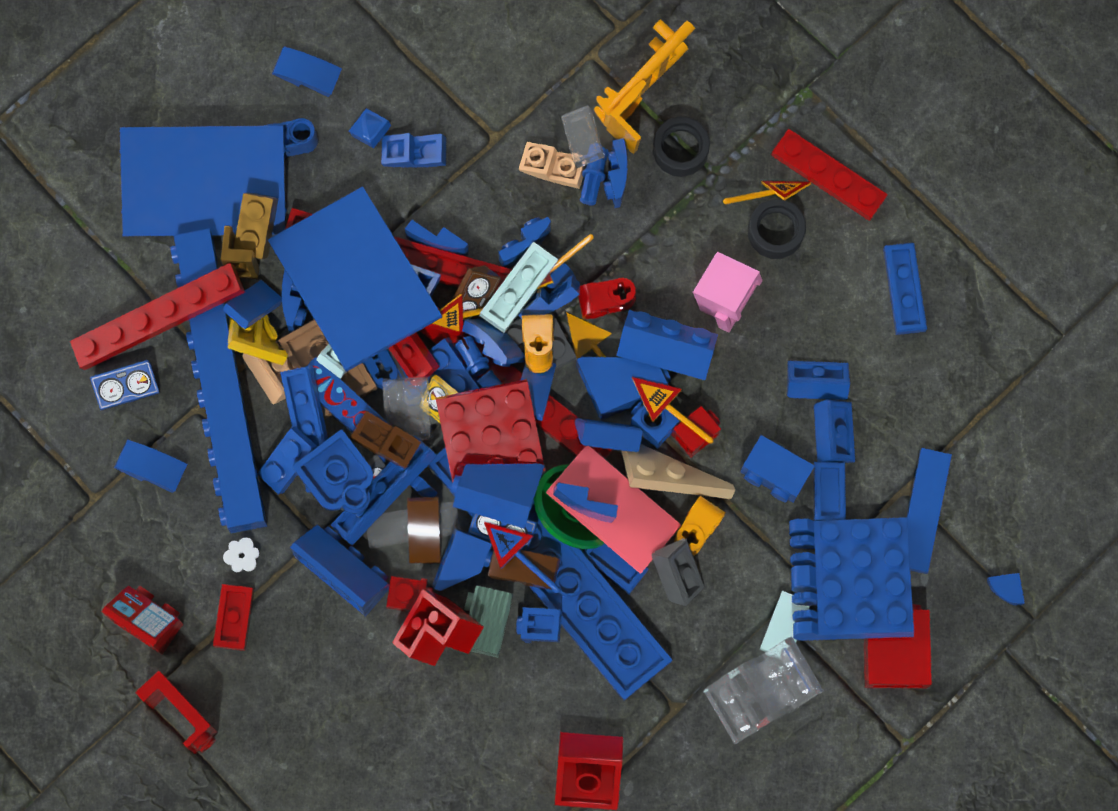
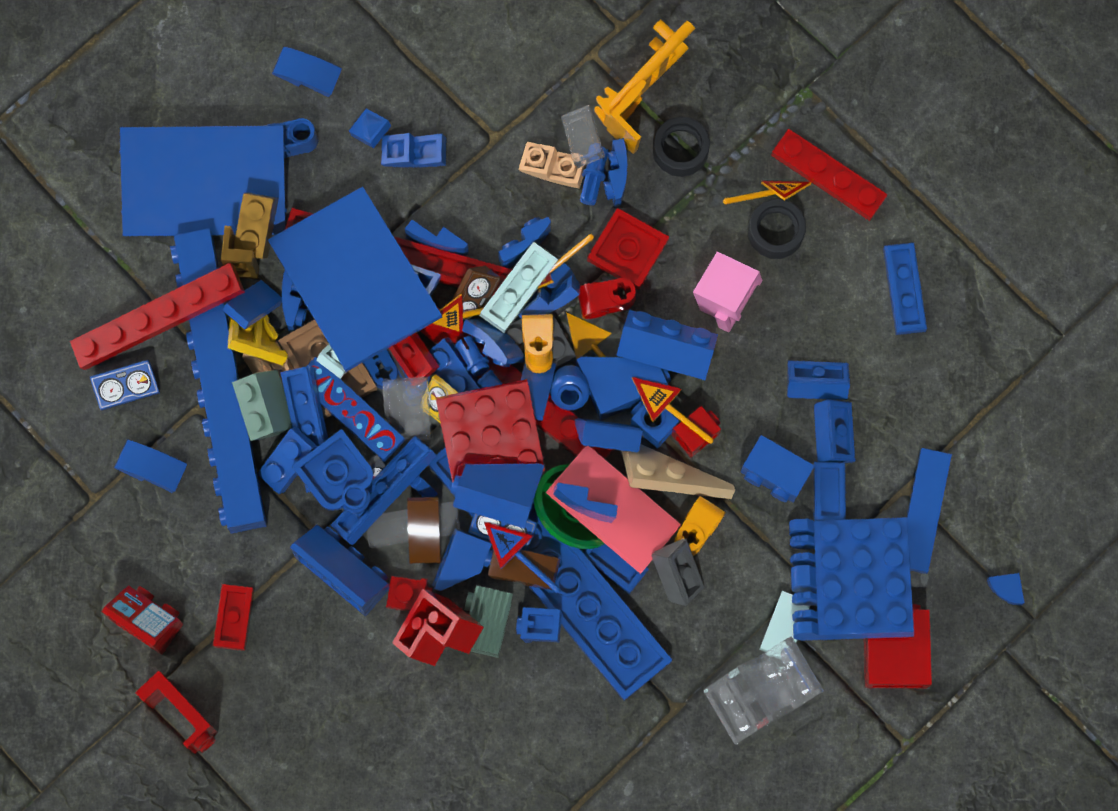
(244, 546): white plant -> none
(263, 404): none -> sand green brick
(385, 440): reddish brown slope -> none
(569, 388): none -> blue head
(589, 771): red slope -> none
(628, 248): none -> red plate

